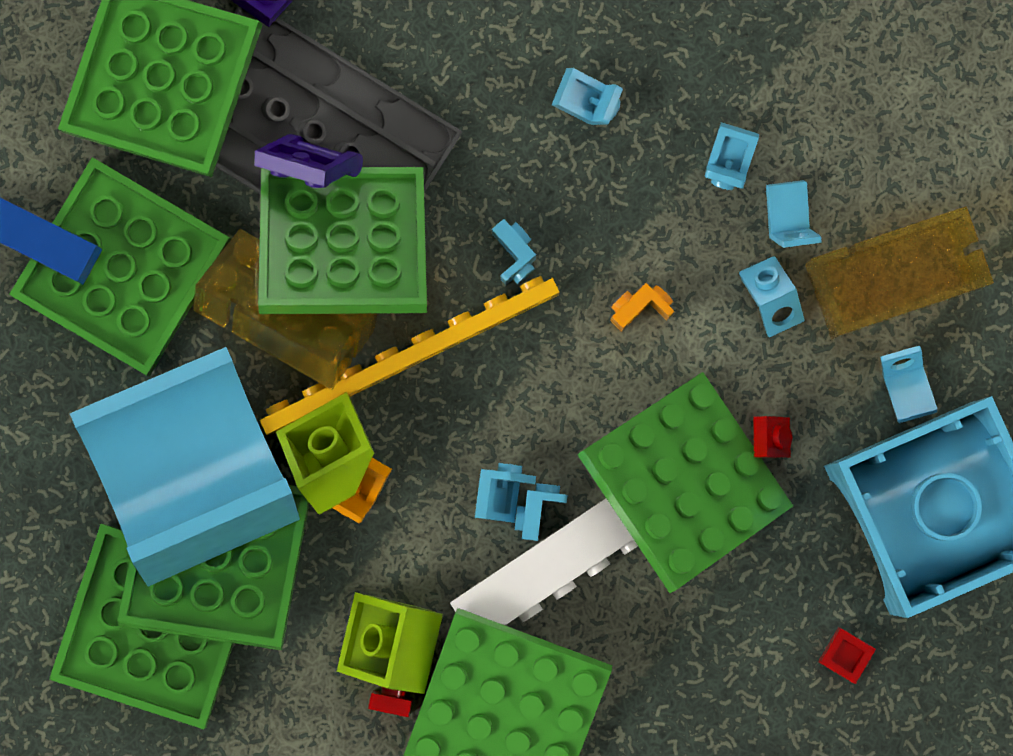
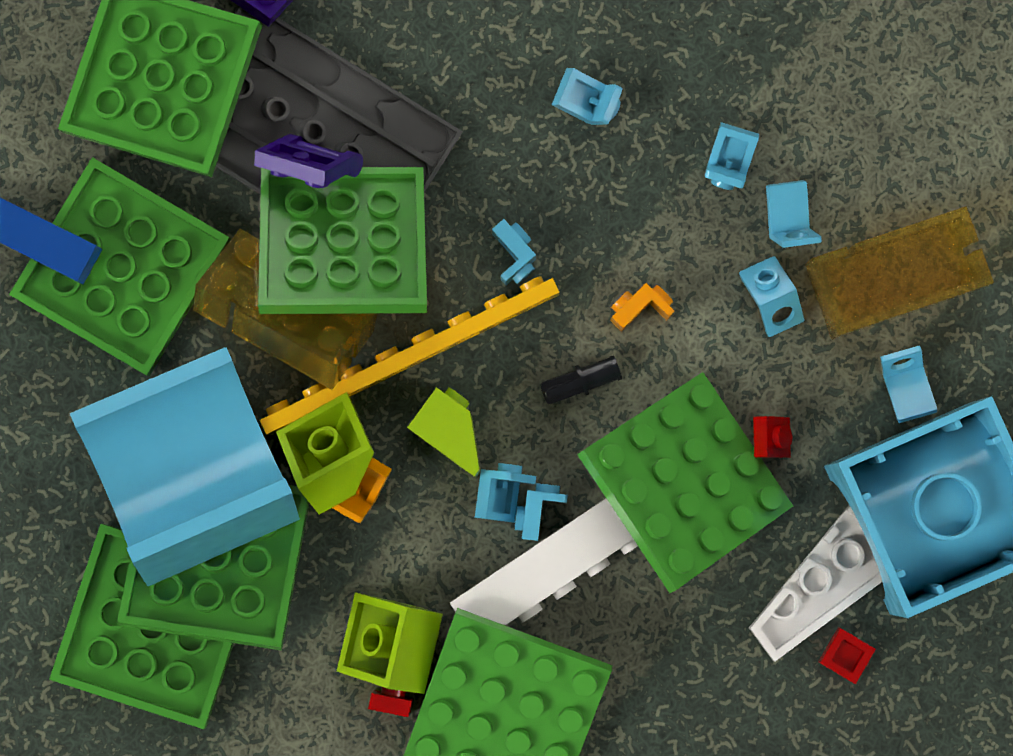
(449, 428): none -> lime slope
(581, 380): none -> black axle
(821, 587): none -> white wing

